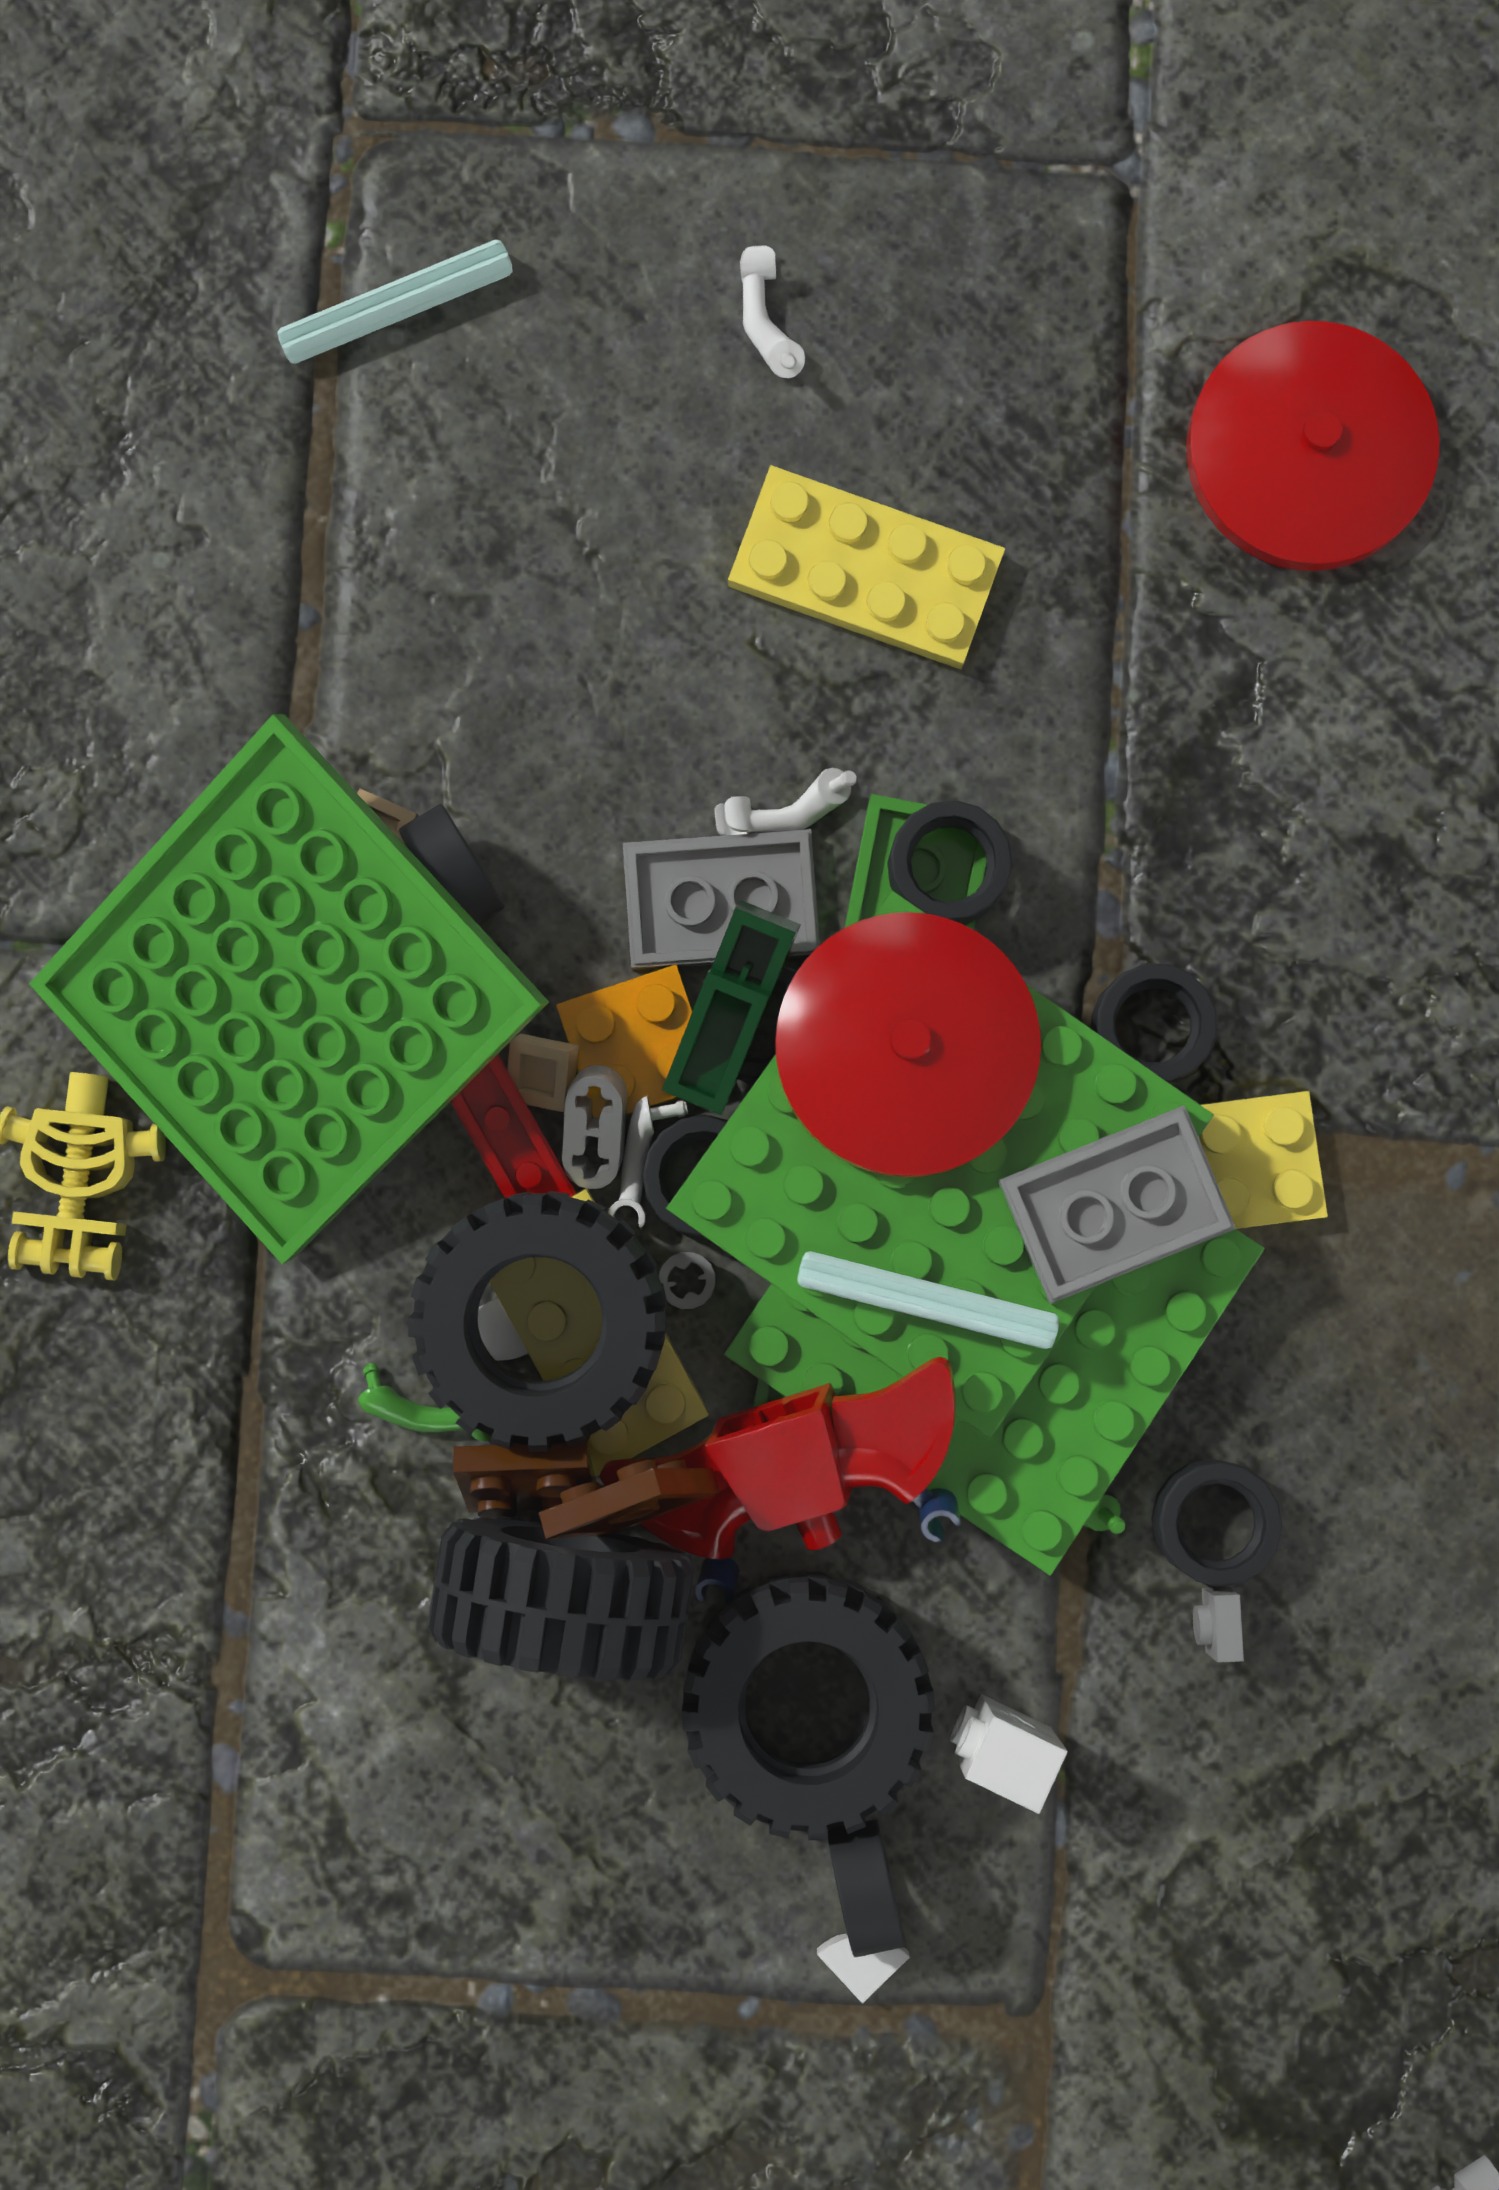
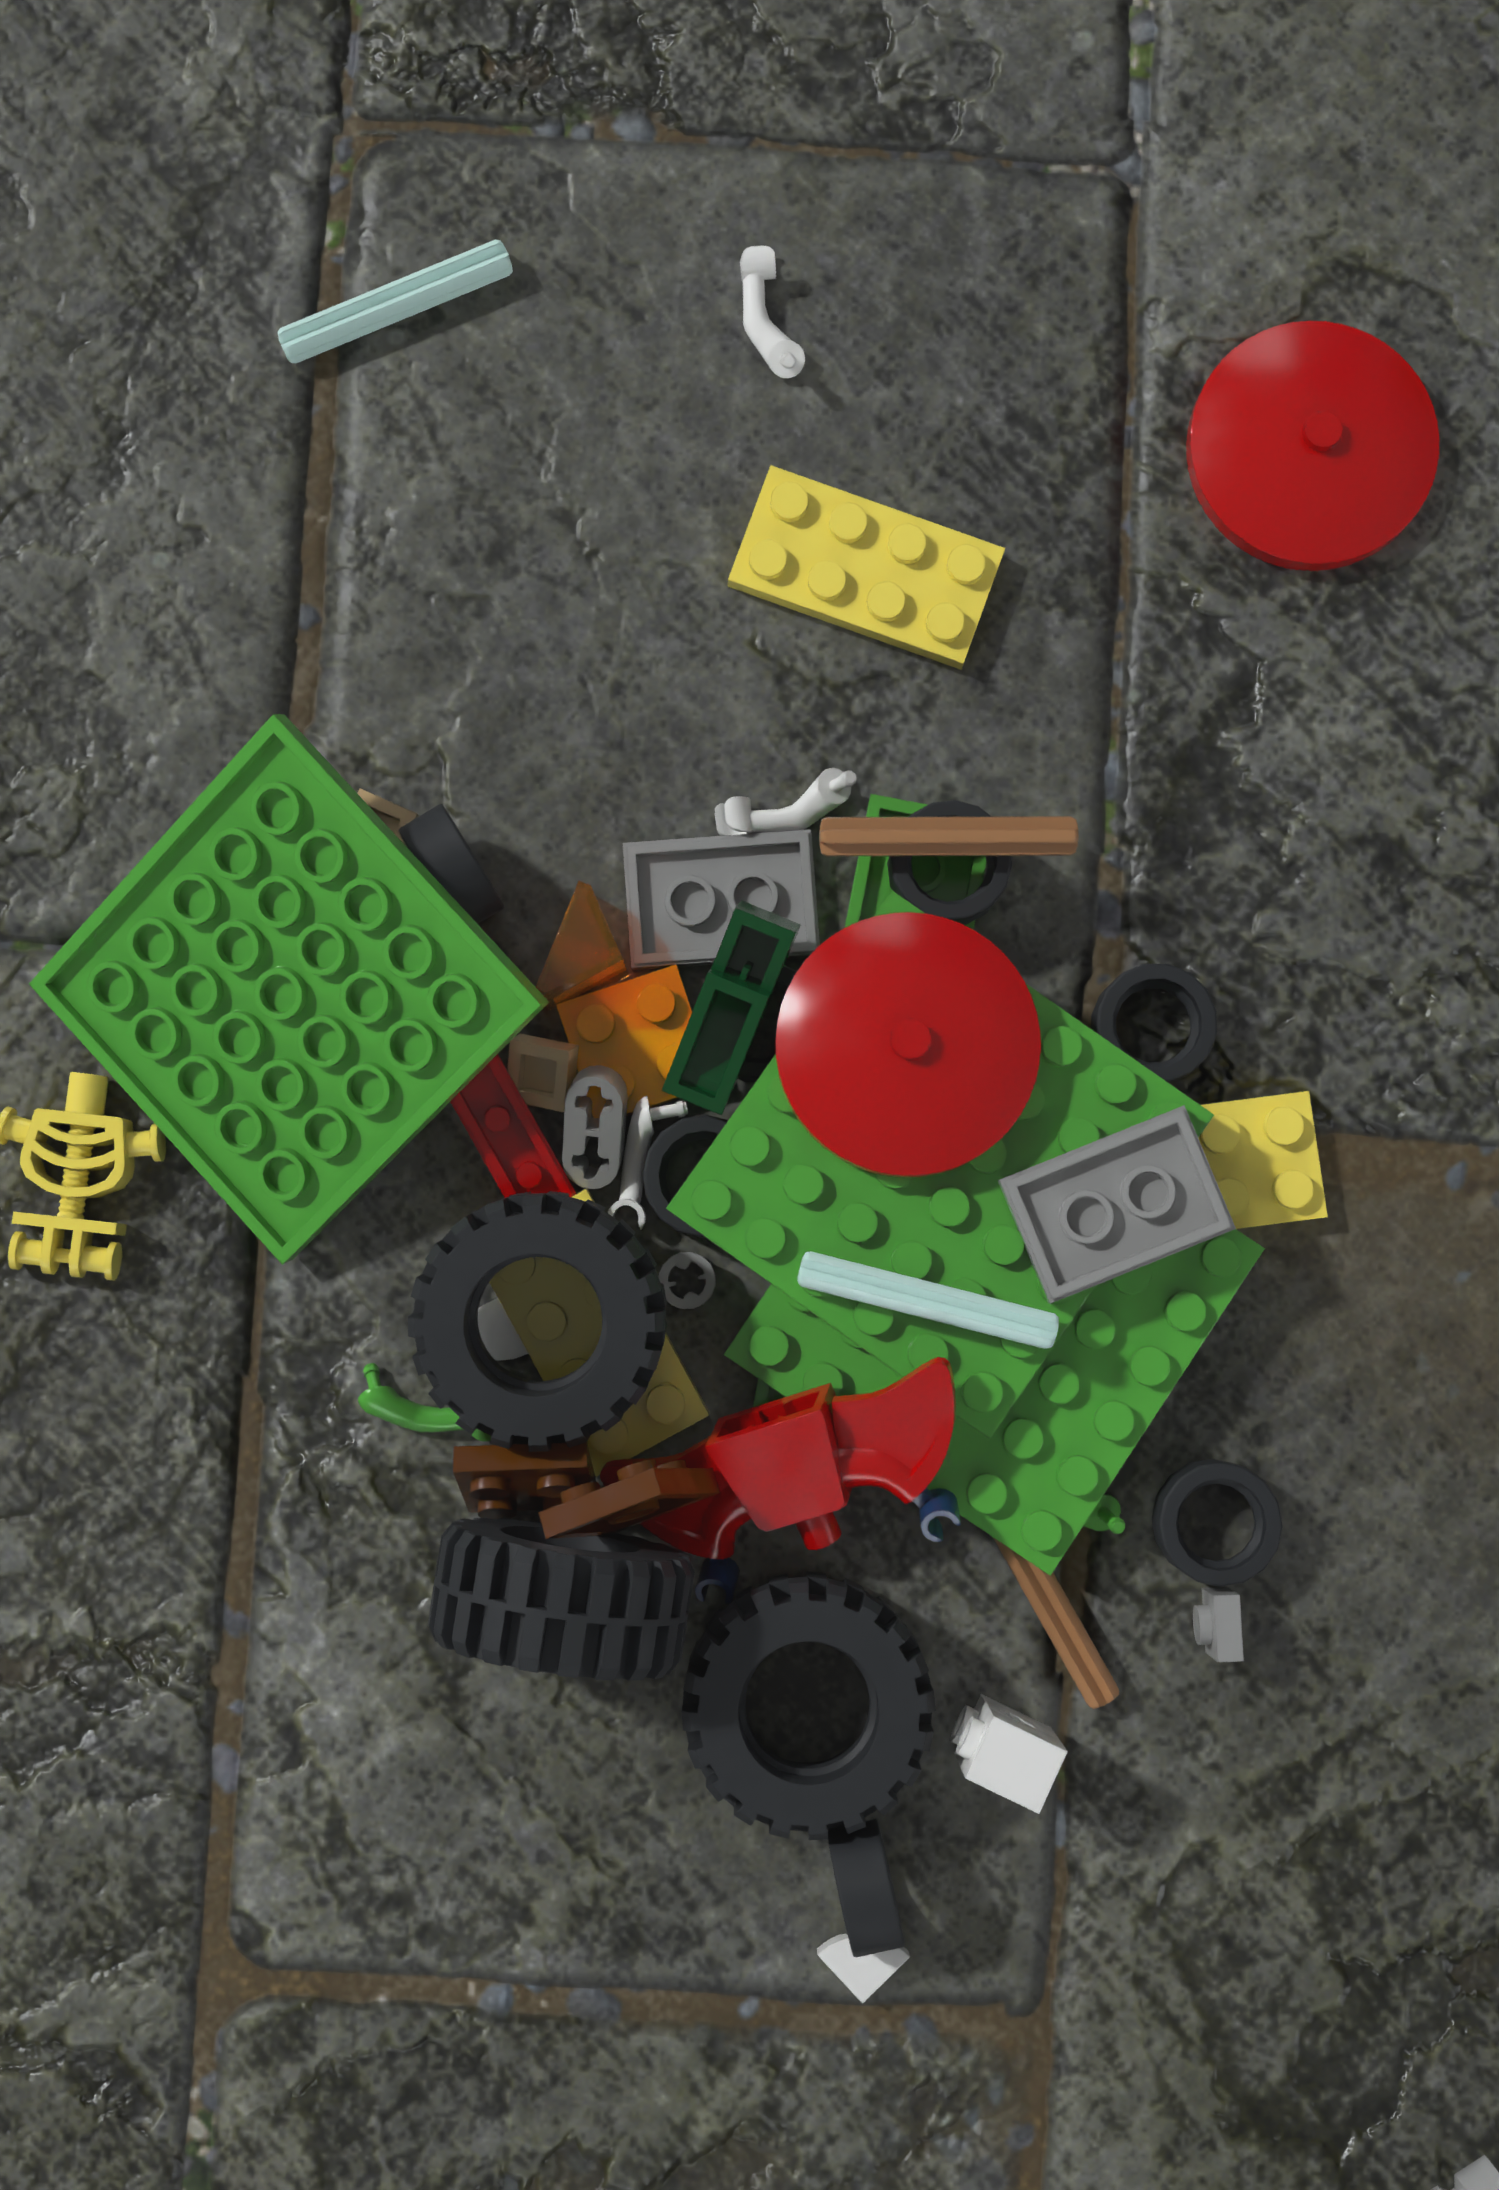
(582, 952): none -> clear orange slope
(949, 836): none -> medium nougat axle
(1064, 1630): none -> medium nougat axle

